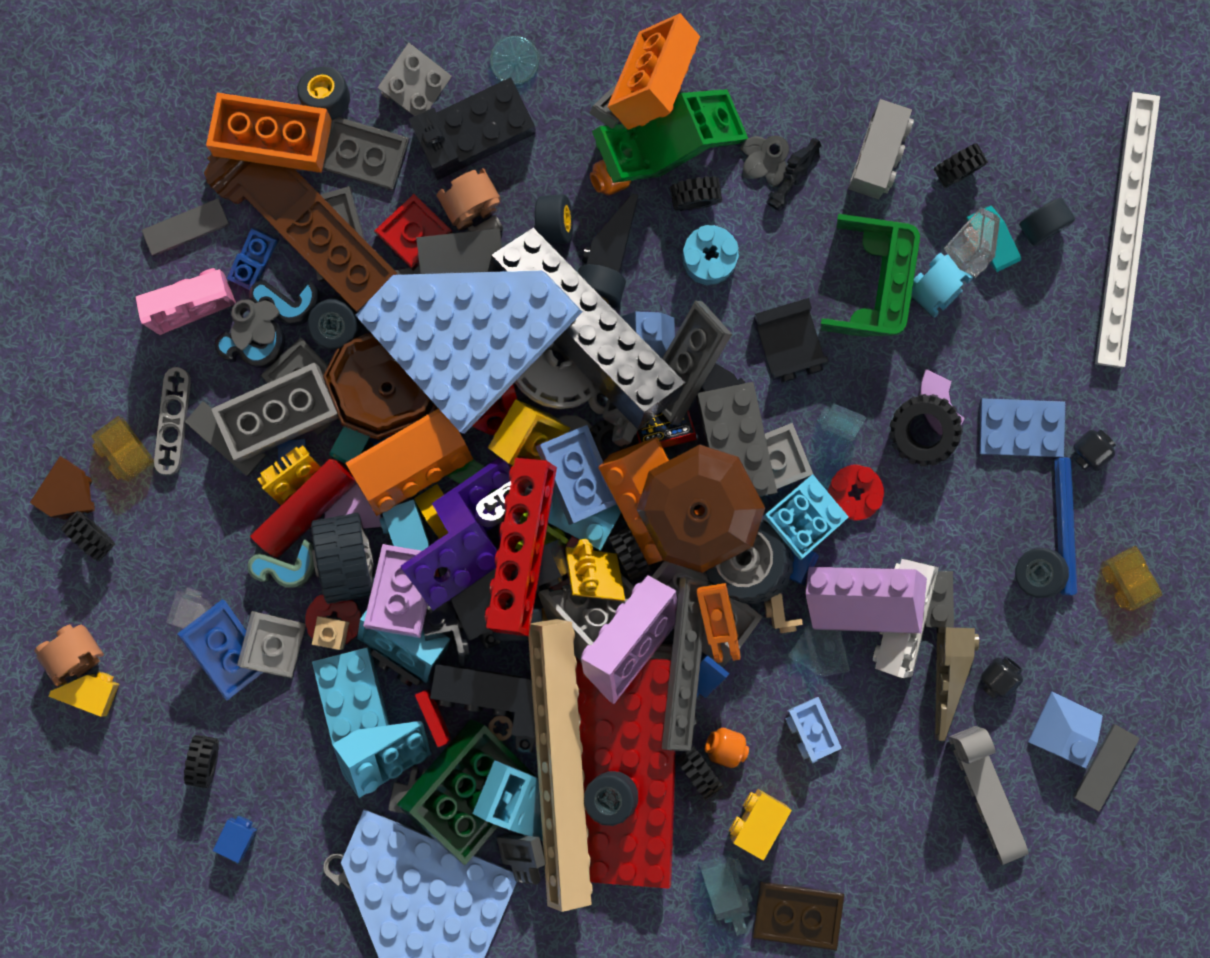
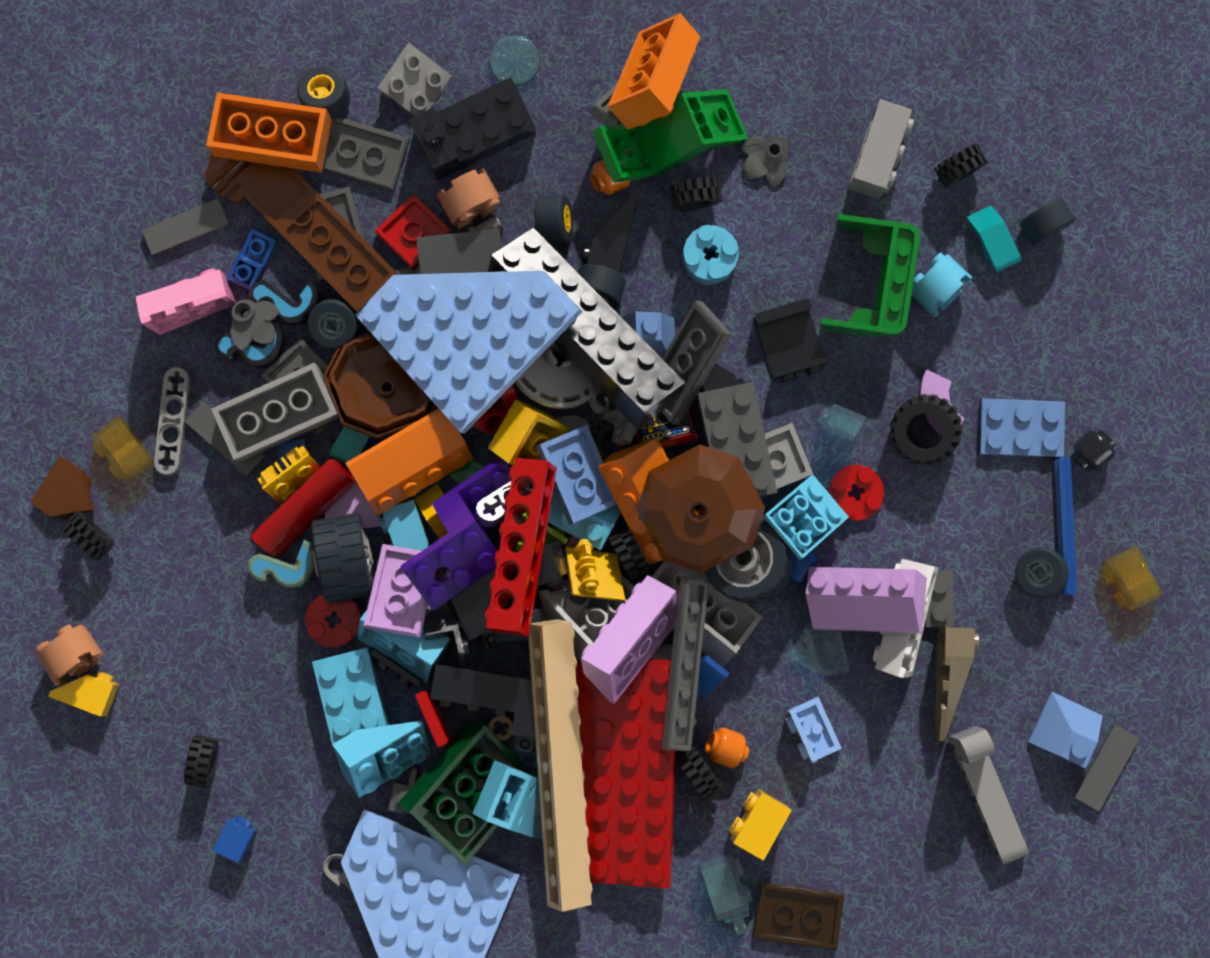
(187, 607): clear slope -> none
(216, 645): blue tile -> none
(271, 644): light grey tile -> none
(330, 633): tan brick -> none
(524, 856): dark grey hinge -> none
(606, 807): black wheel -> none
(718, 620): orange hinge -> none
(775, 610): tan bracket -> none
(797, 167): black piece -> none
(975, 243): clear slope -> none
(1002, 677): black head -> none
(1127, 230): white plate -> none

